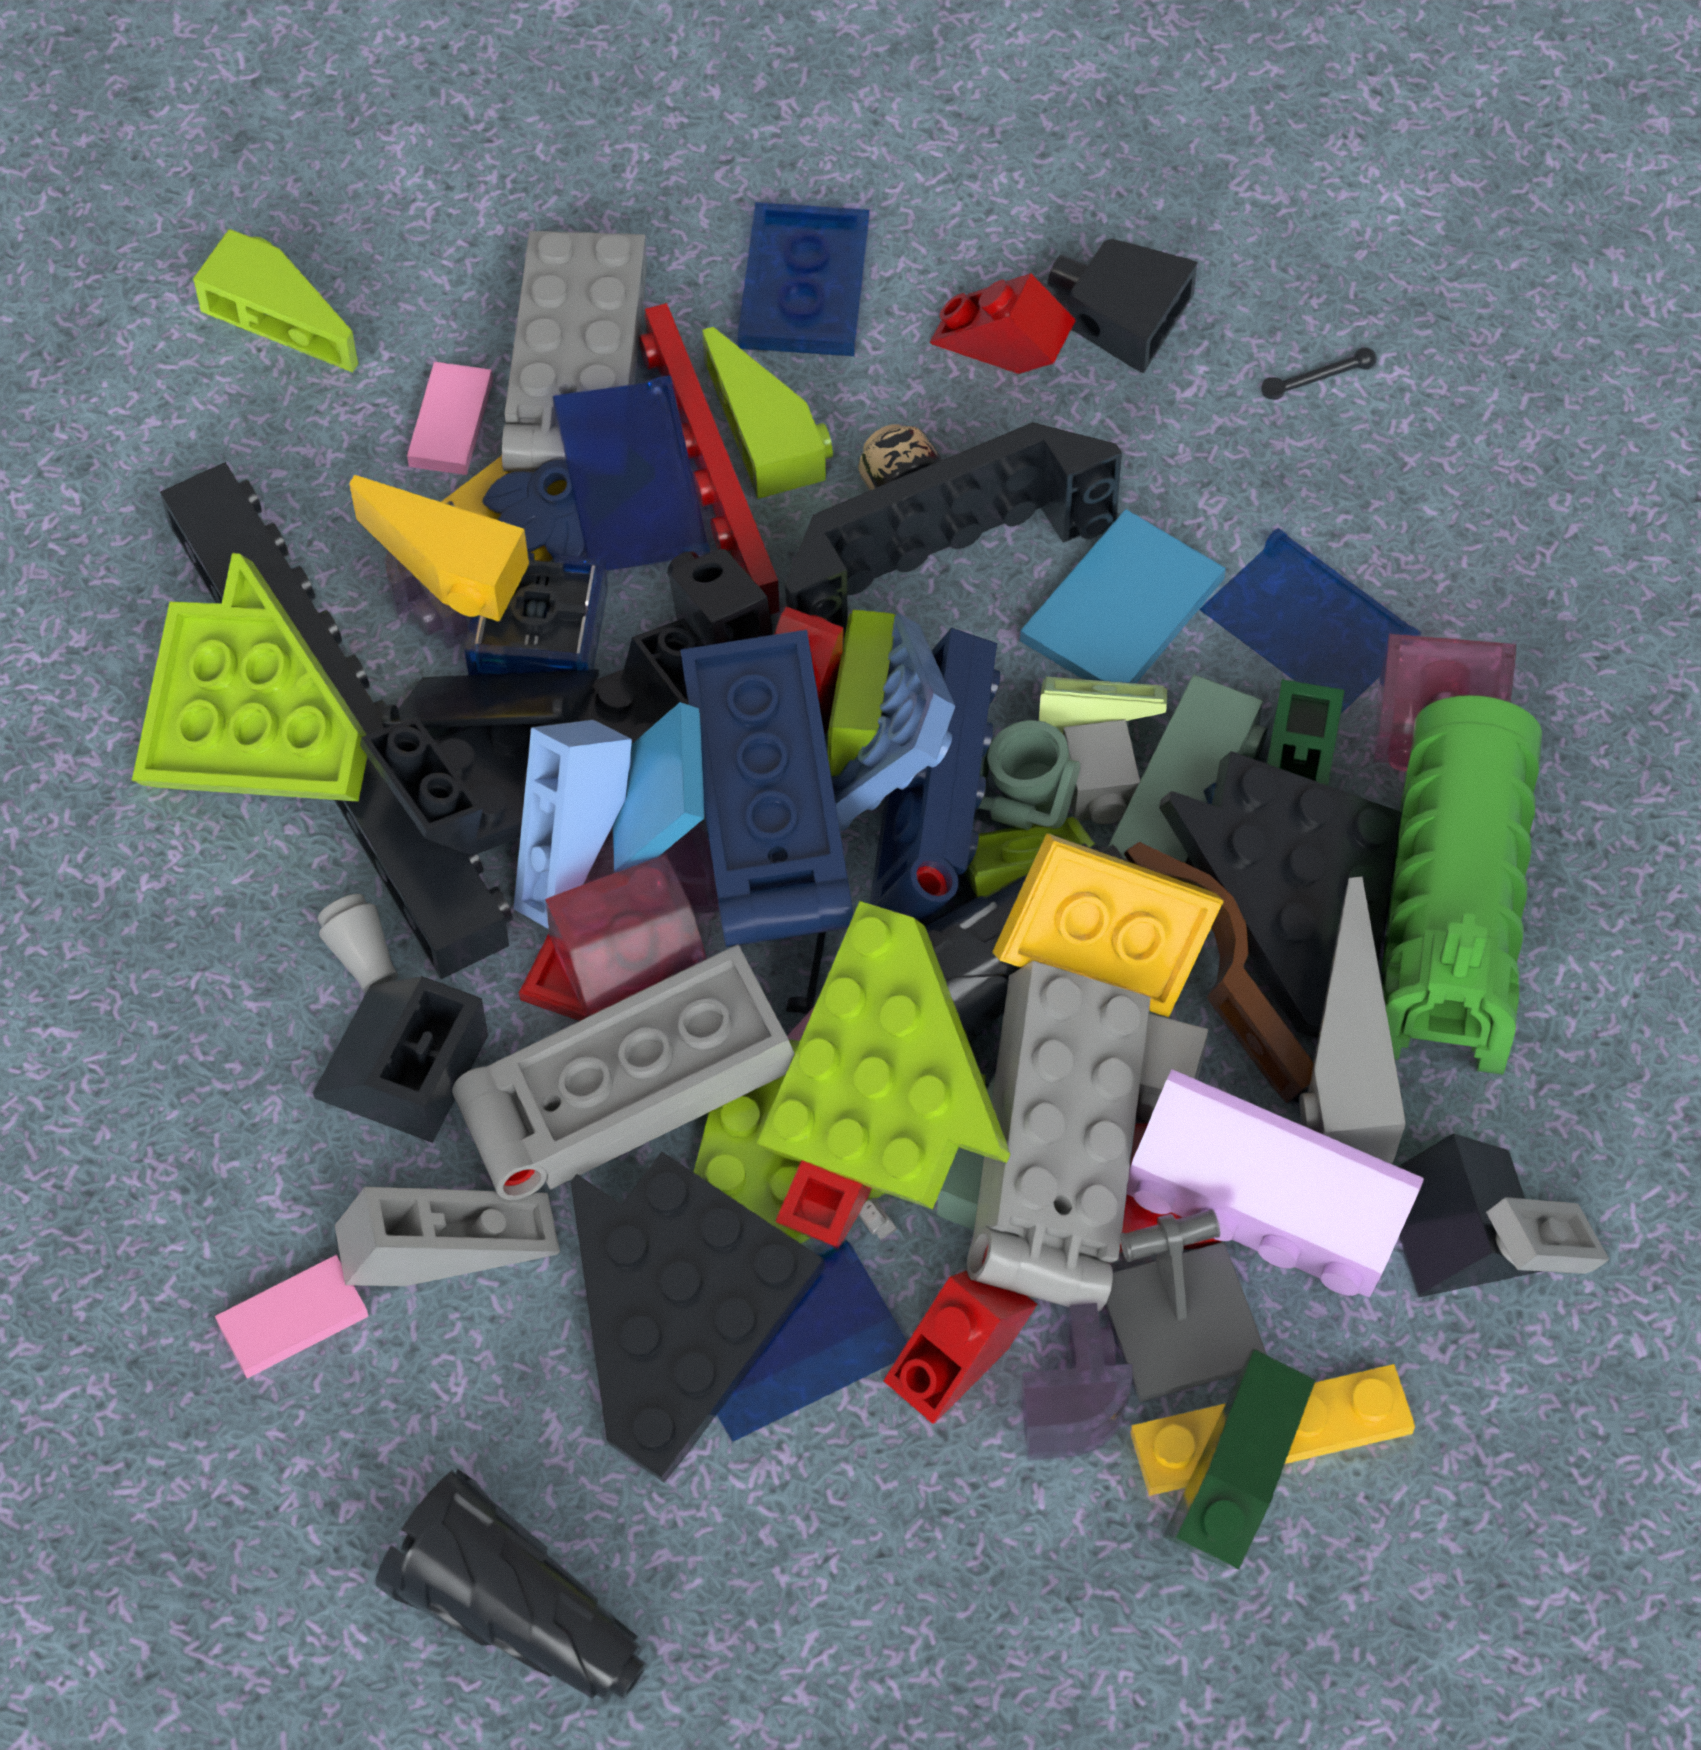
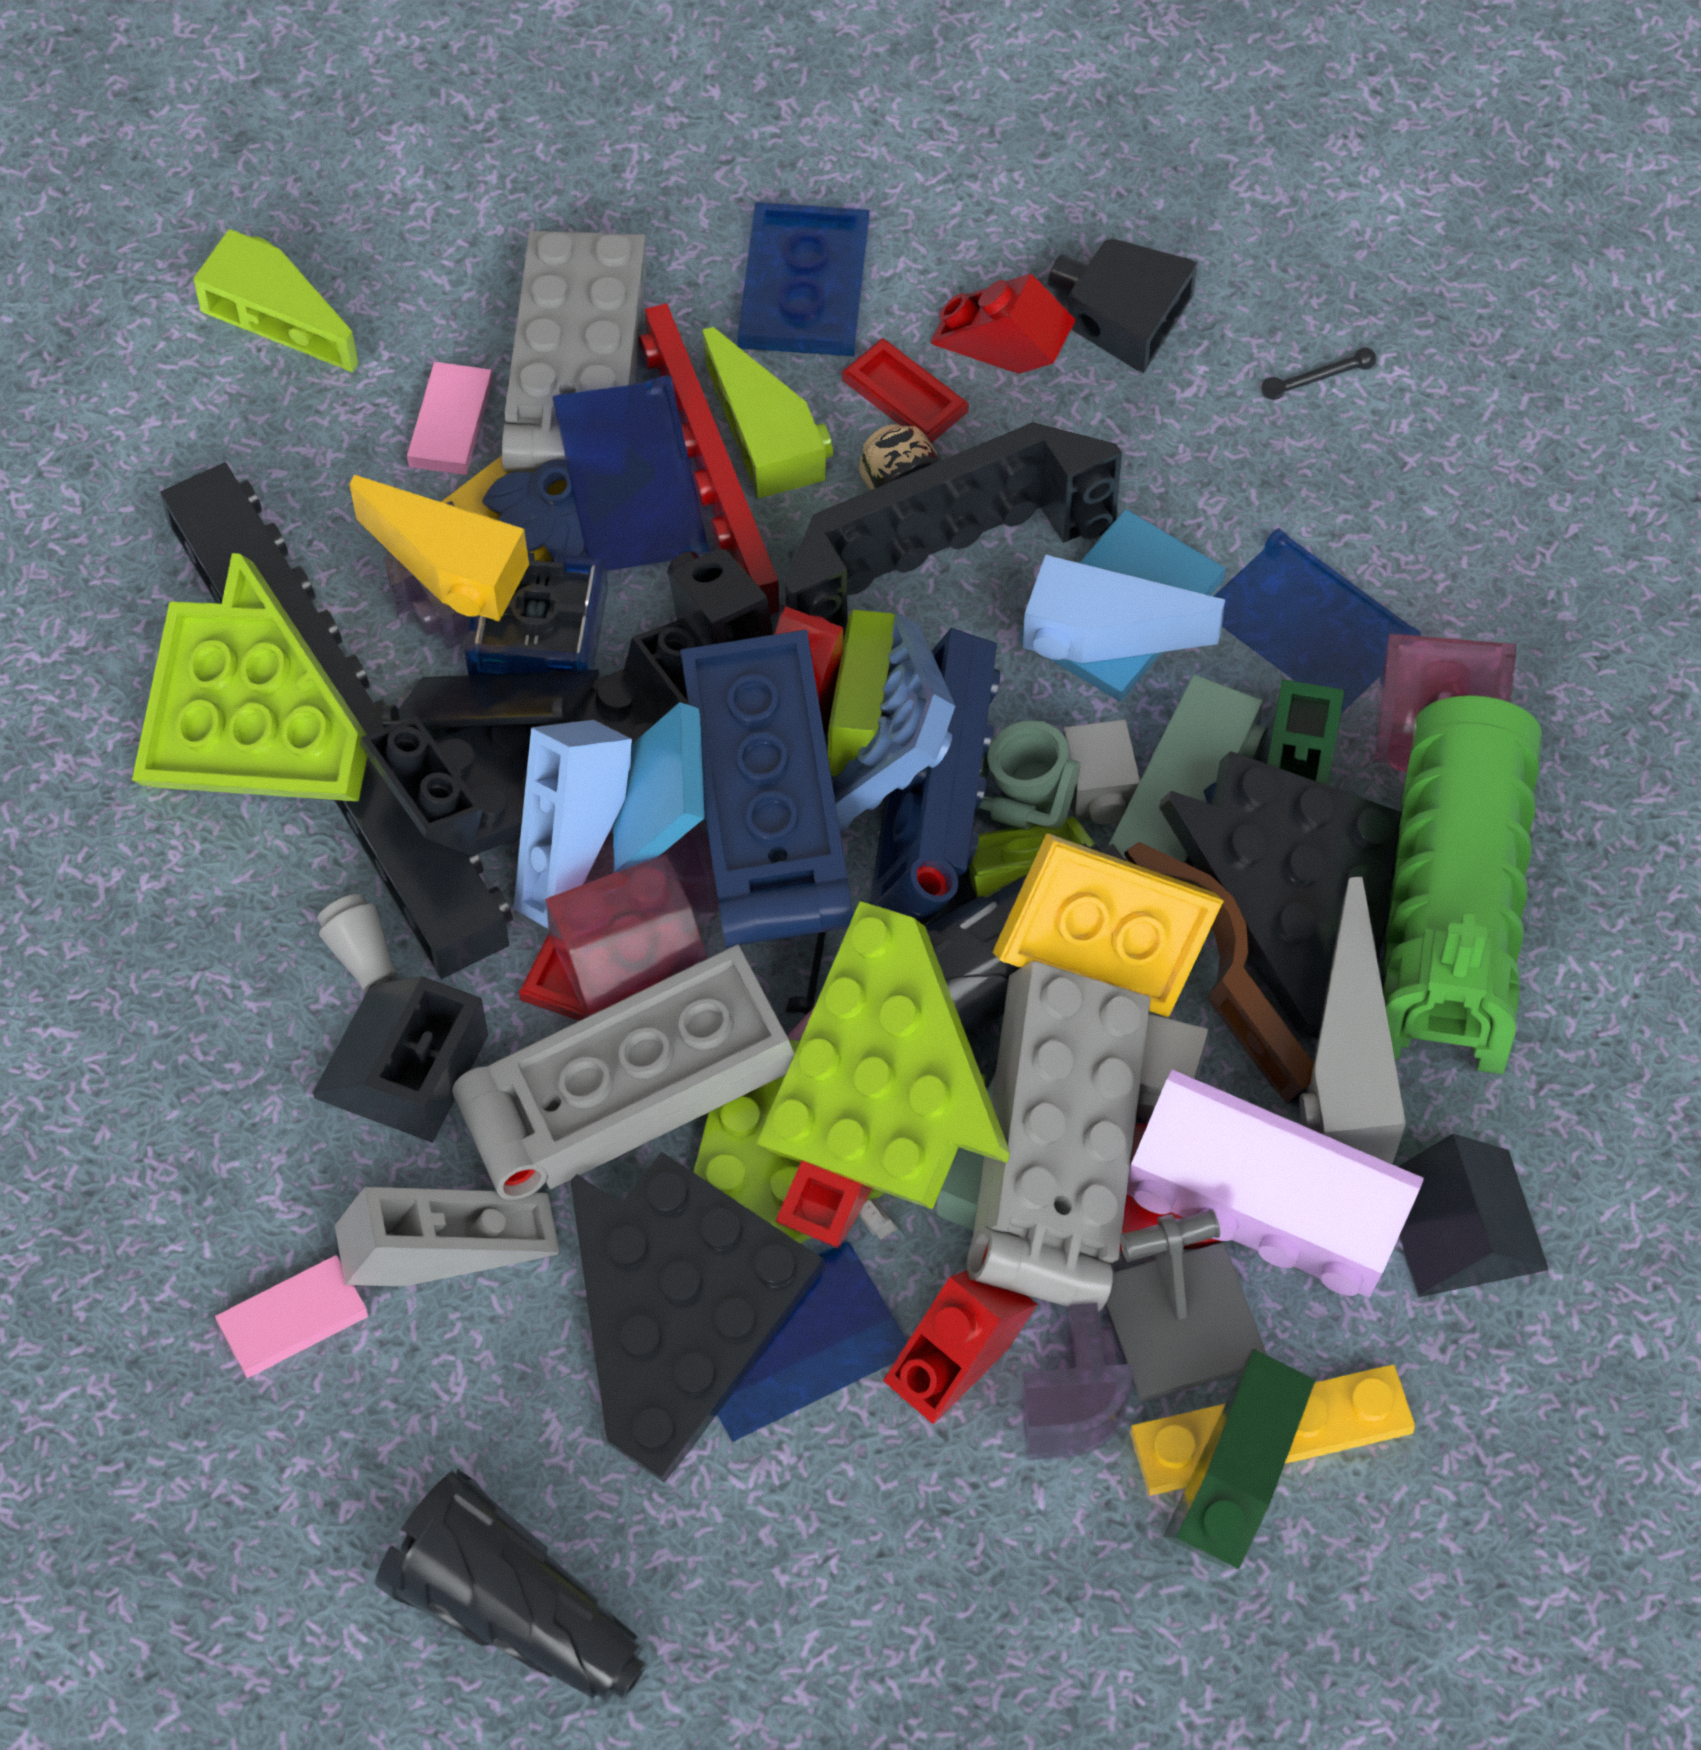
(904, 390): none -> red tile
(1082, 702): yellowish green slope -> none
(1108, 615): none -> light blue slope
(1546, 1236): light grey plate -> none

